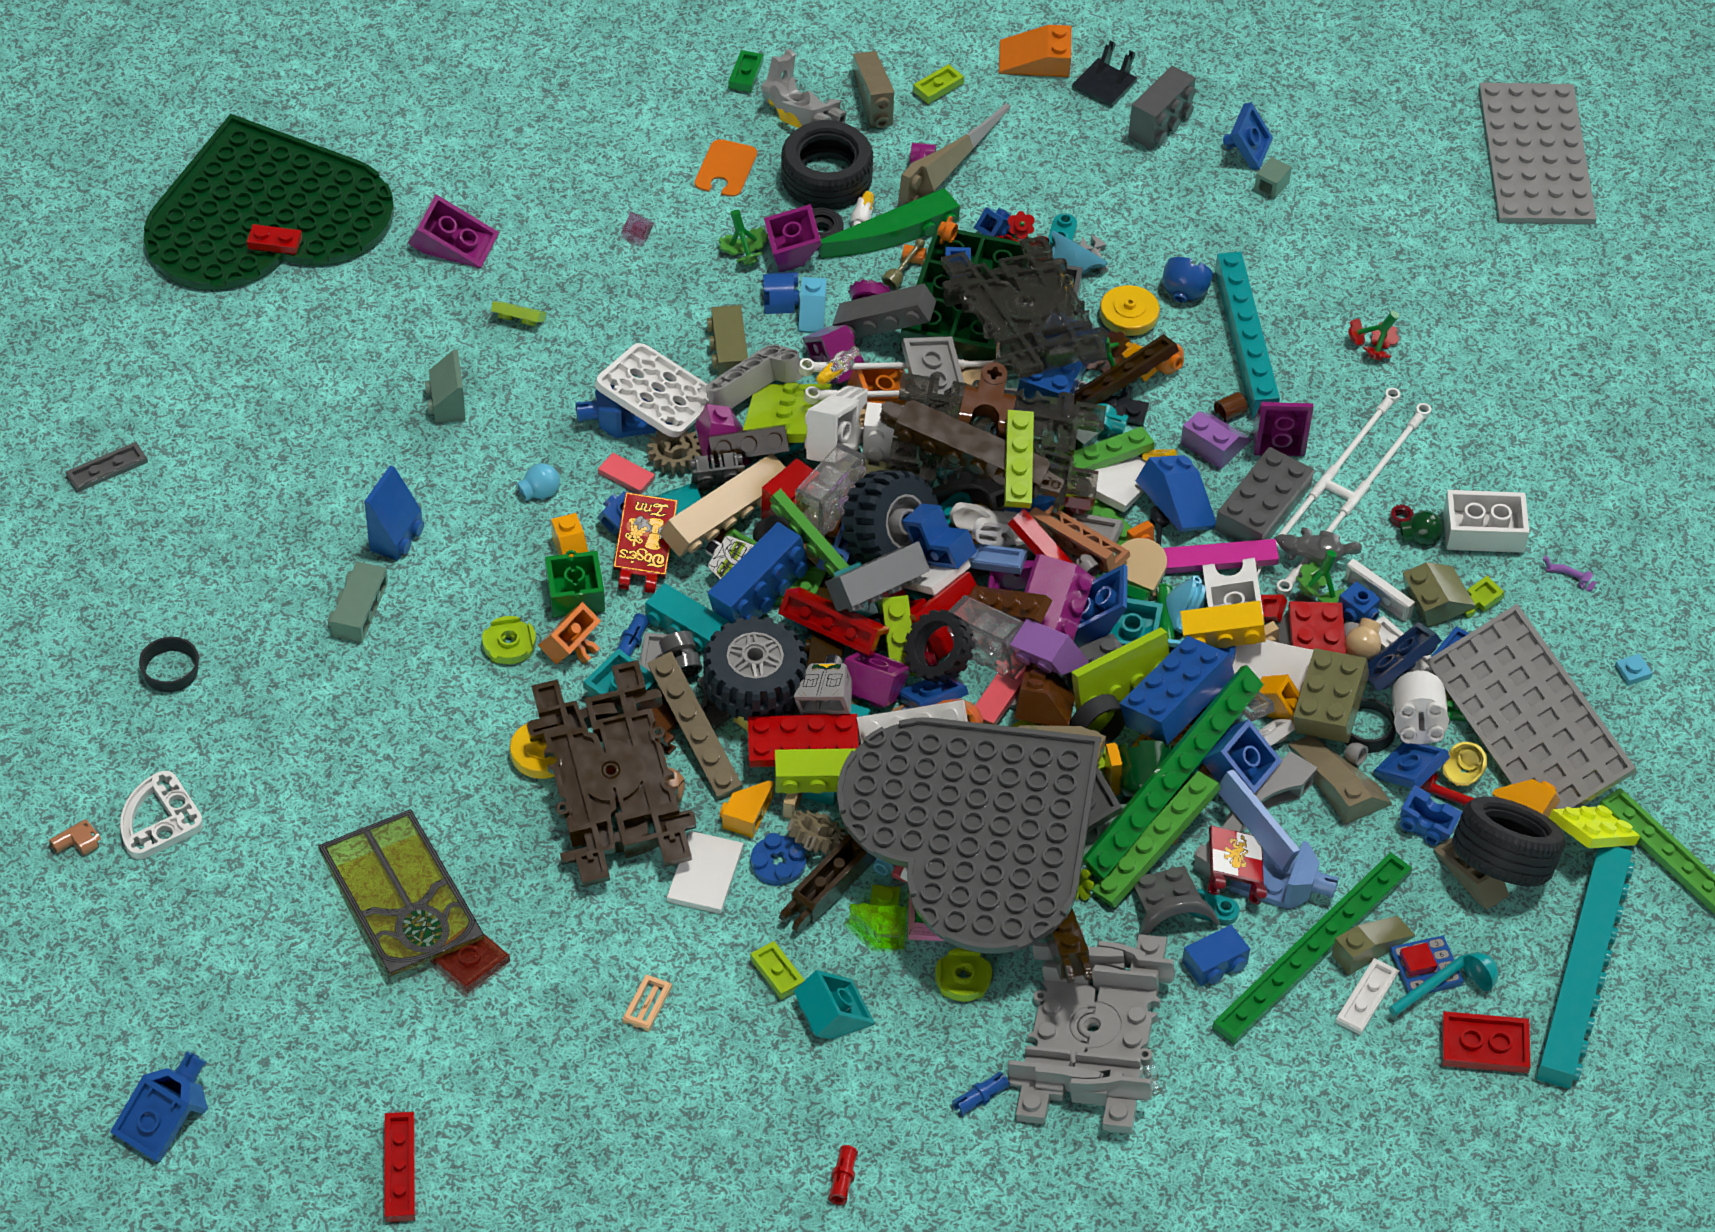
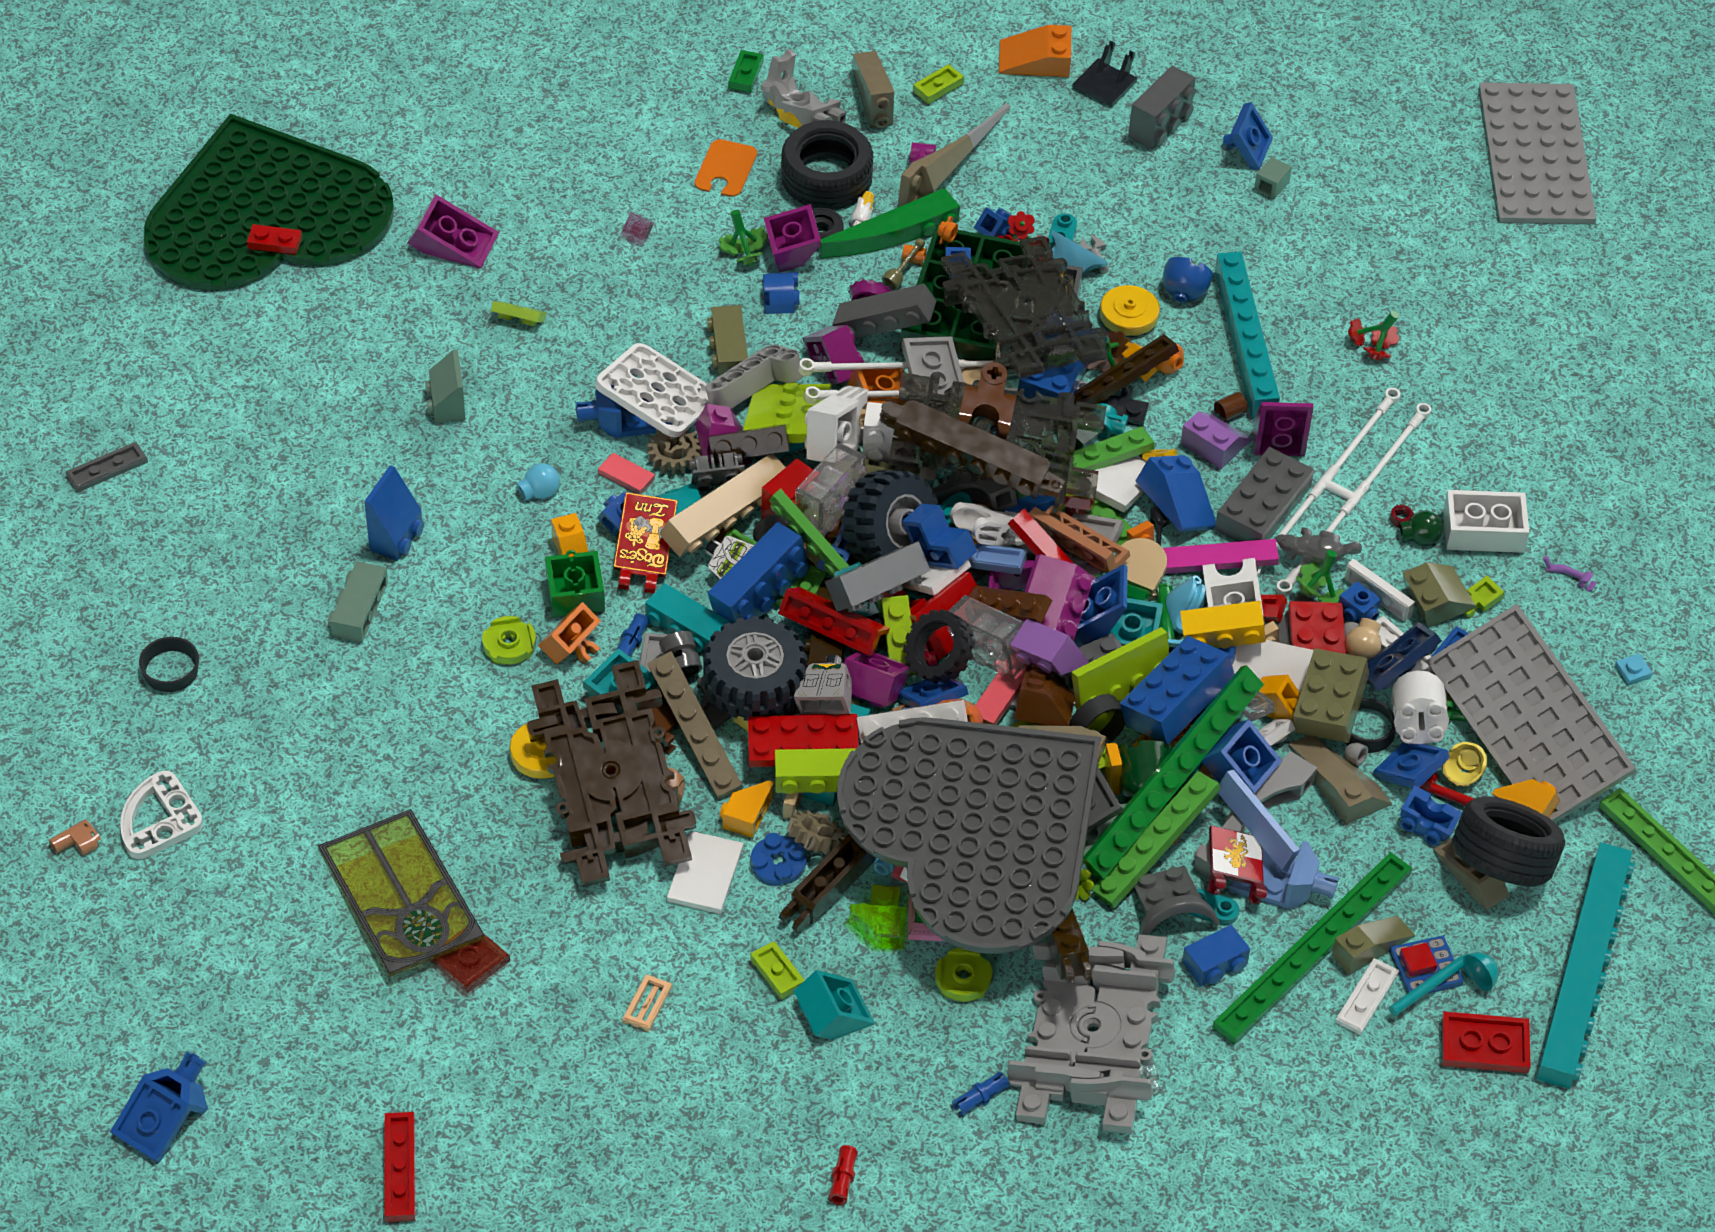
(812, 304): medium azure slope -> none
(838, 365): clear piece -> none
(1019, 459): lime plate -> none
(1087, 563): light grey hinge -> none
(1594, 826): neon yellow plate -> none

